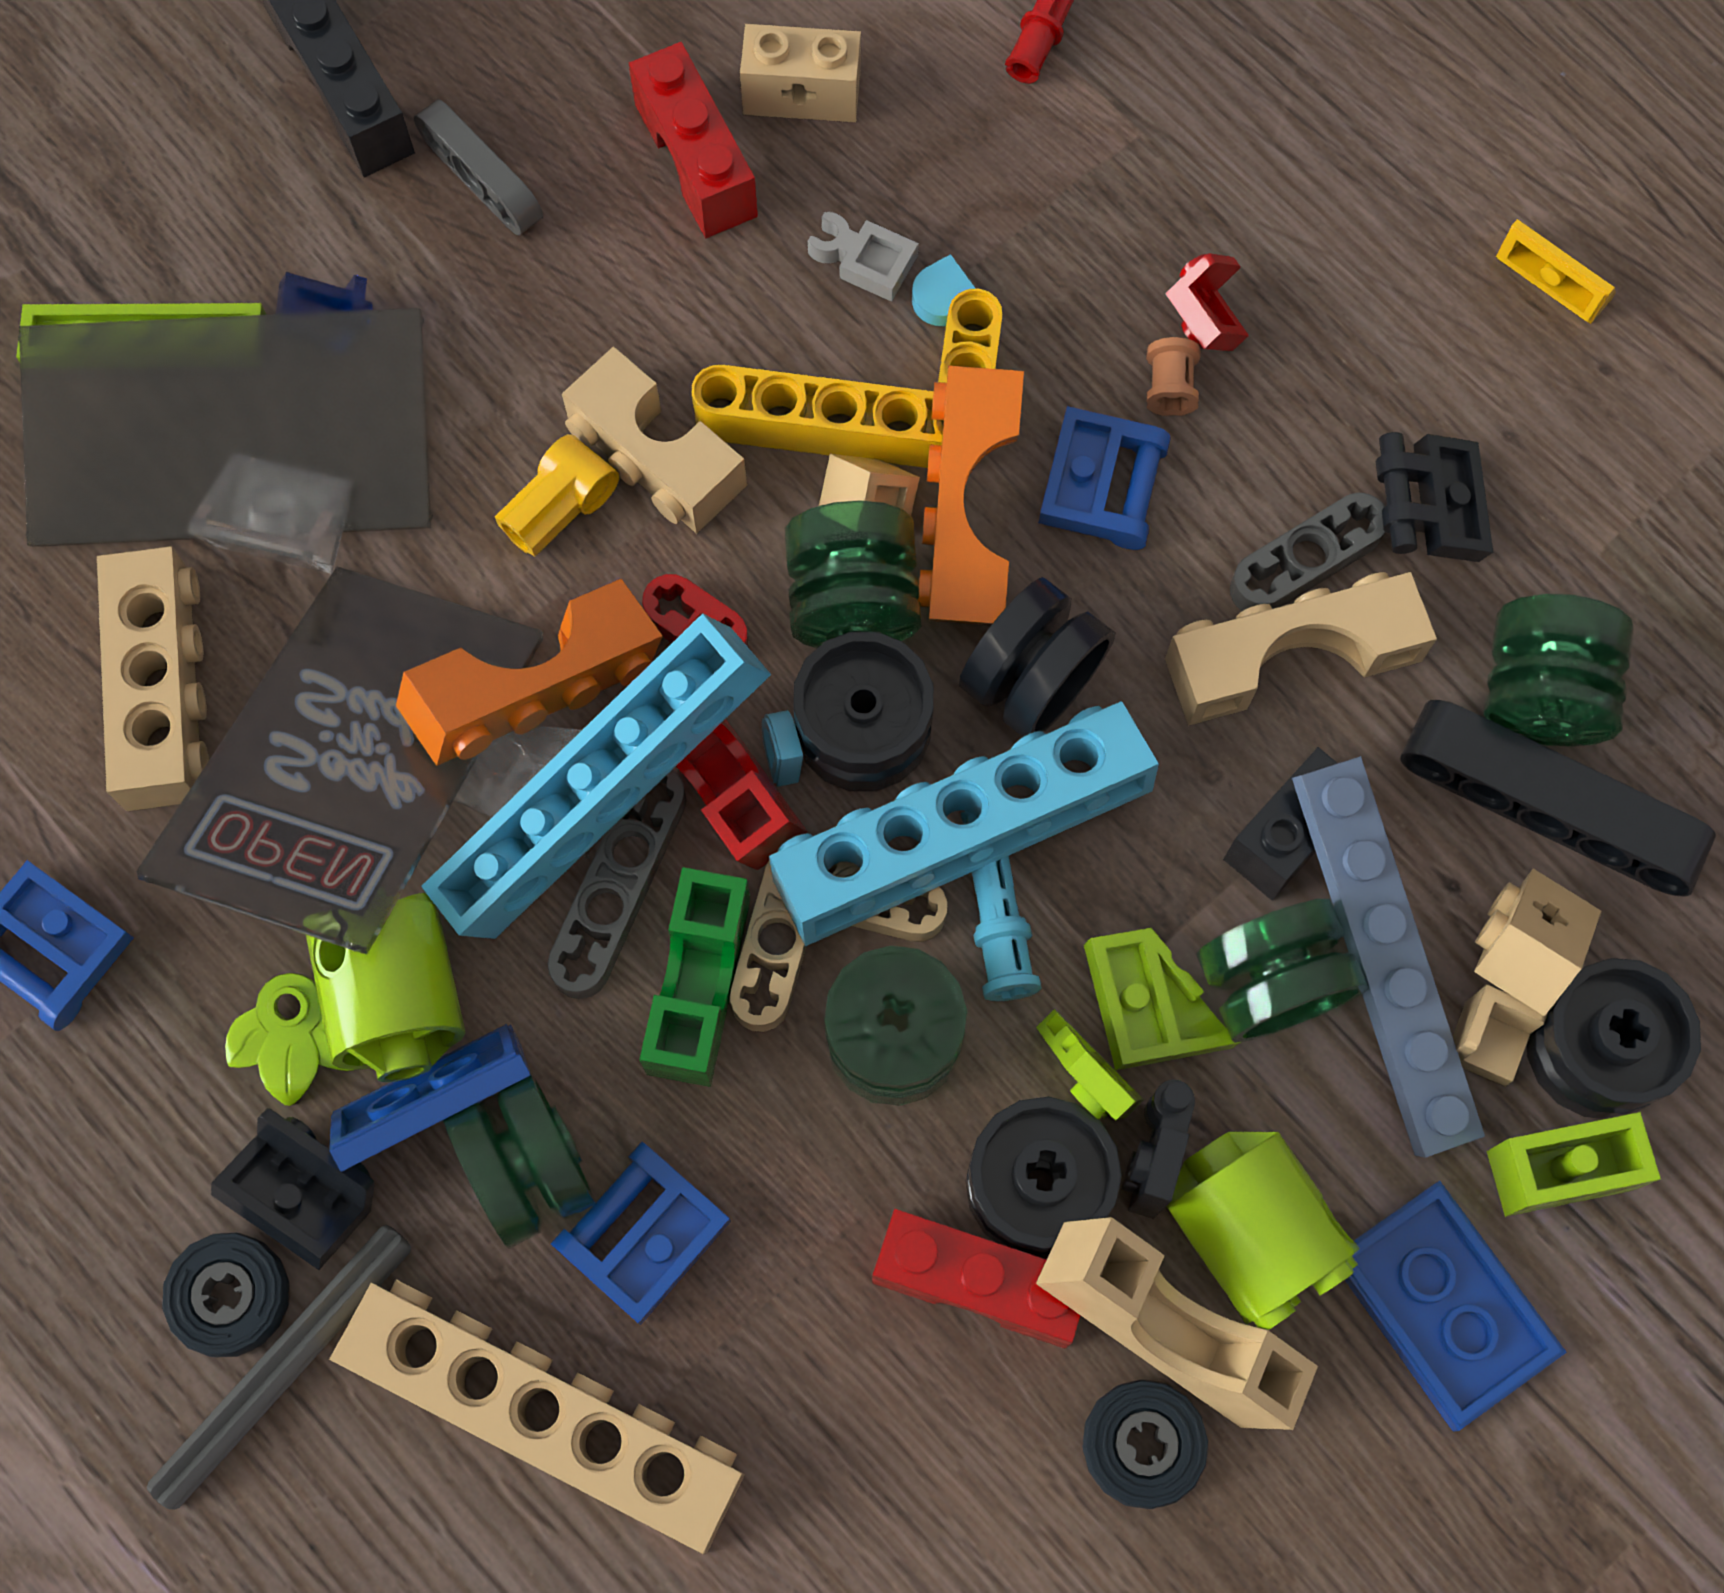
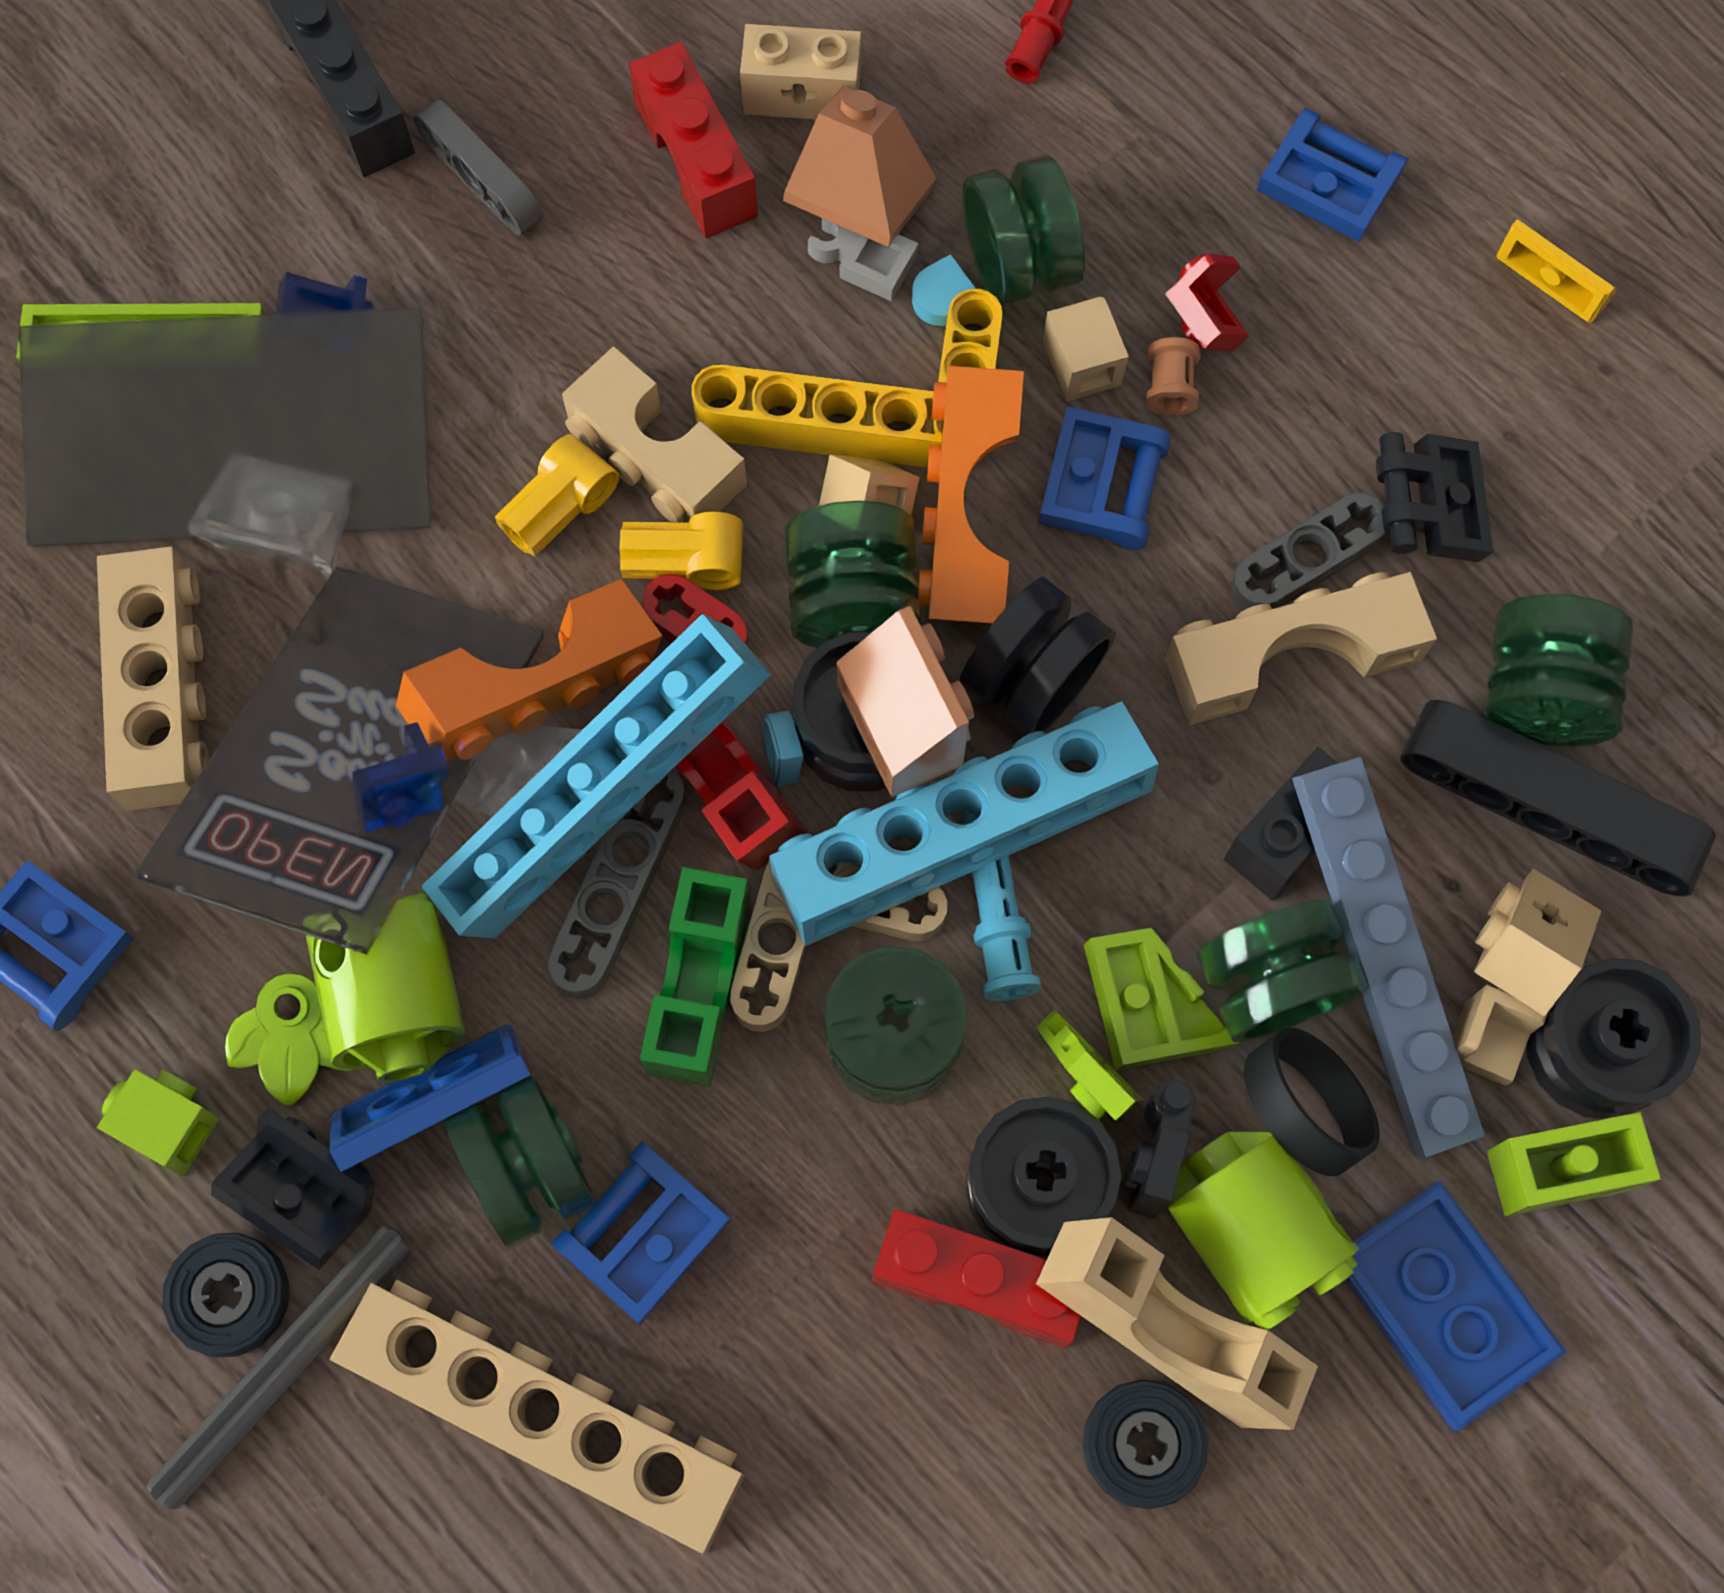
(158, 1119): none -> lime brick
(403, 786): none -> clear blue bracket
(701, 551): none -> yellow piece
(861, 168): none -> nougat slope
(905, 703): none -> slope
(1023, 229): none -> clear green wheel
(1085, 348): none -> tan panel
(1287, 1118): none -> black tyre
(1326, 186): none -> blue plate

